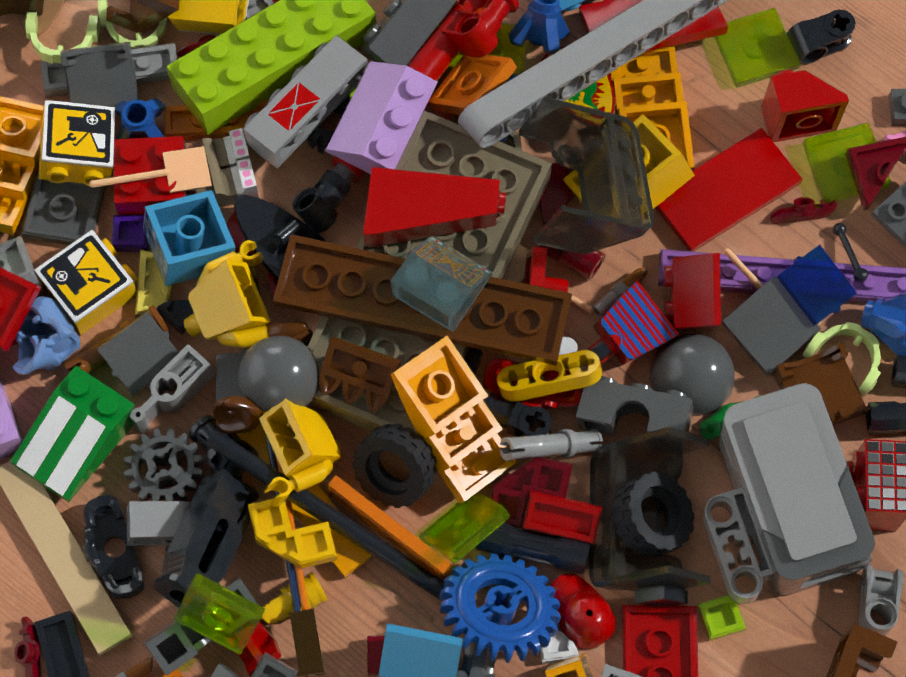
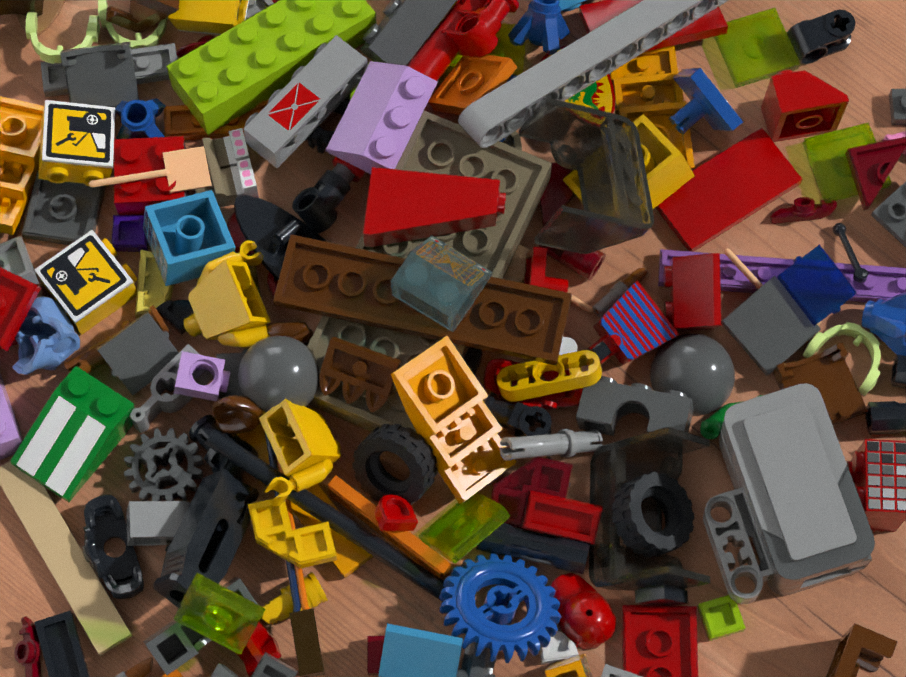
(193, 362): none -> lavender brick
(395, 514): none -> red tile
(705, 102): none -> blue tile
(880, 593): light grey piece -> none

